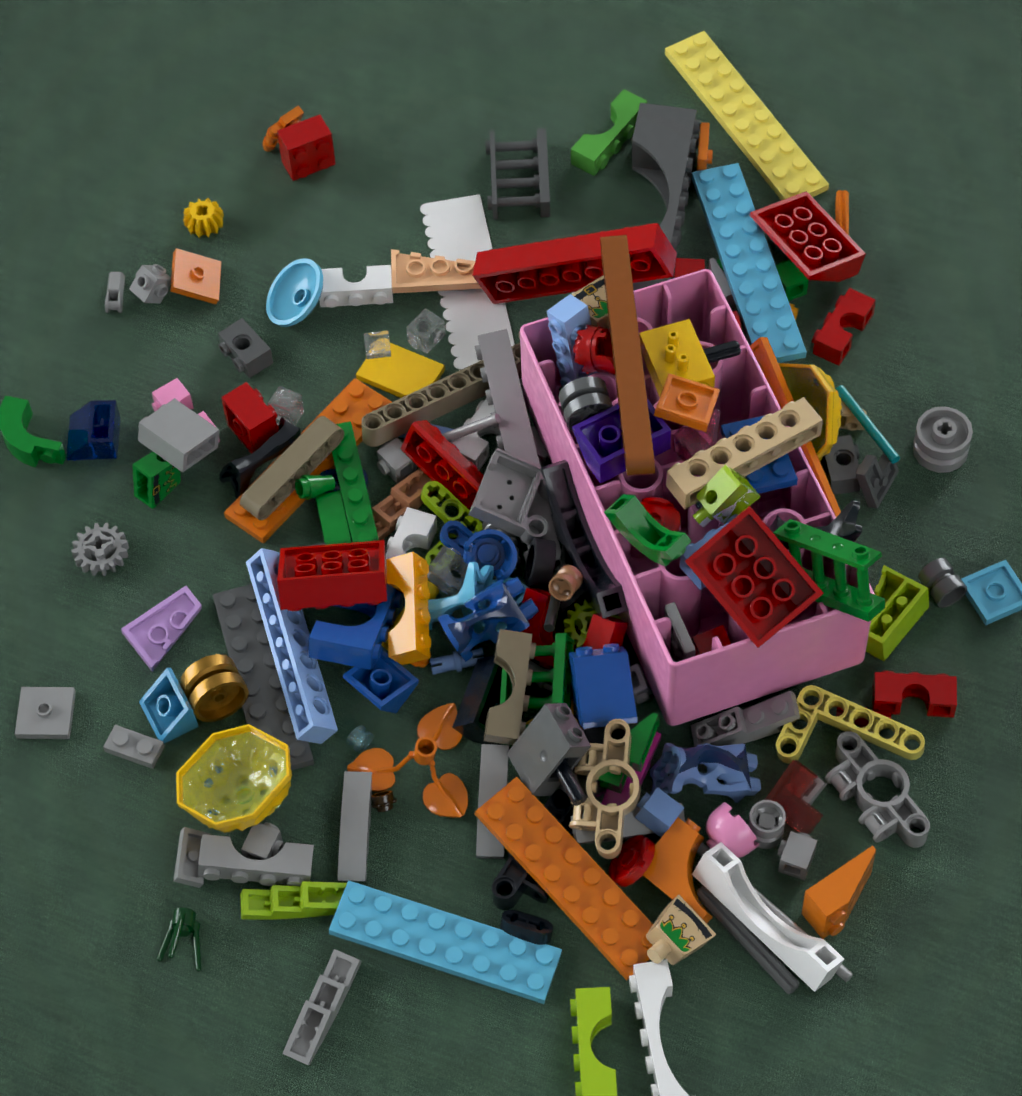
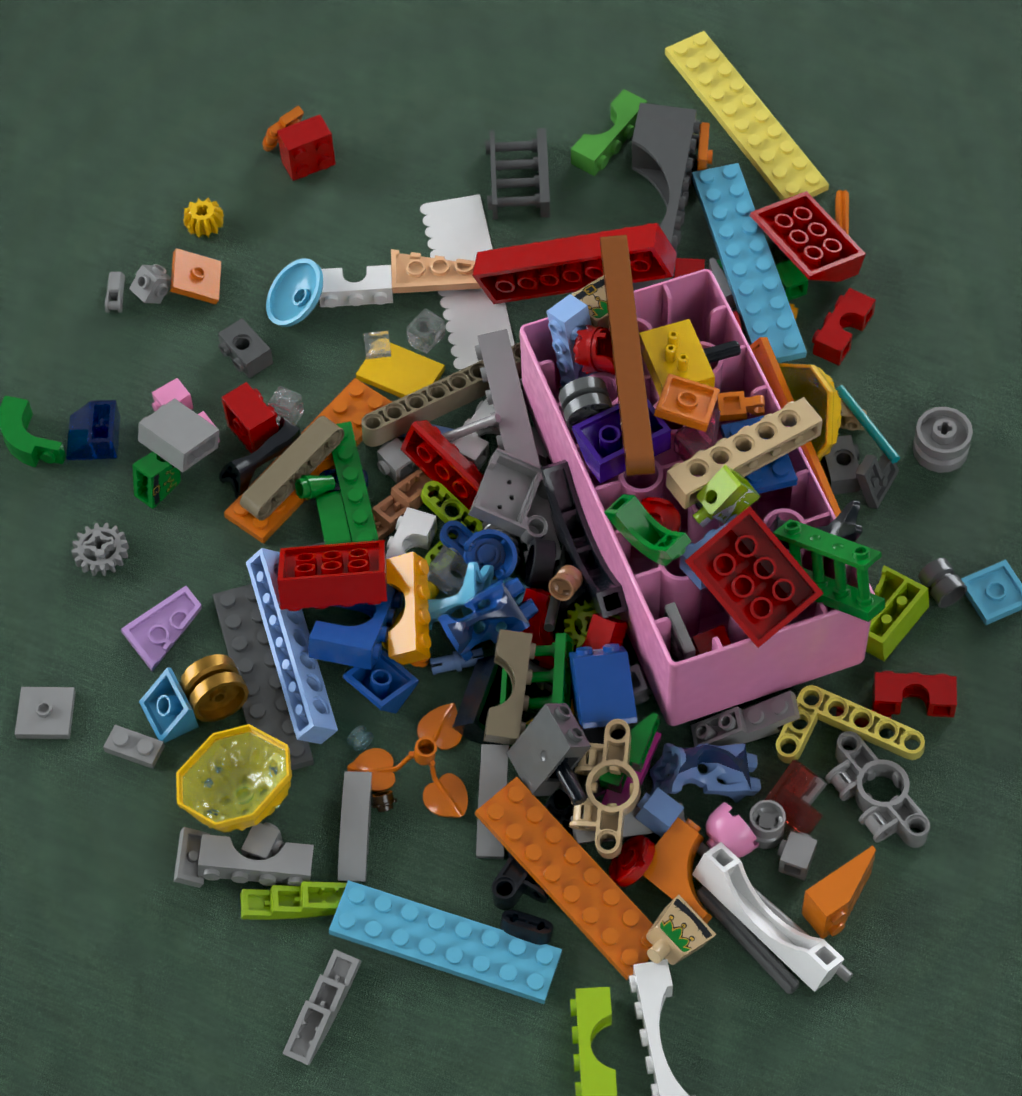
(181, 926): dark green plant -> none
(736, 406): none -> orange plate

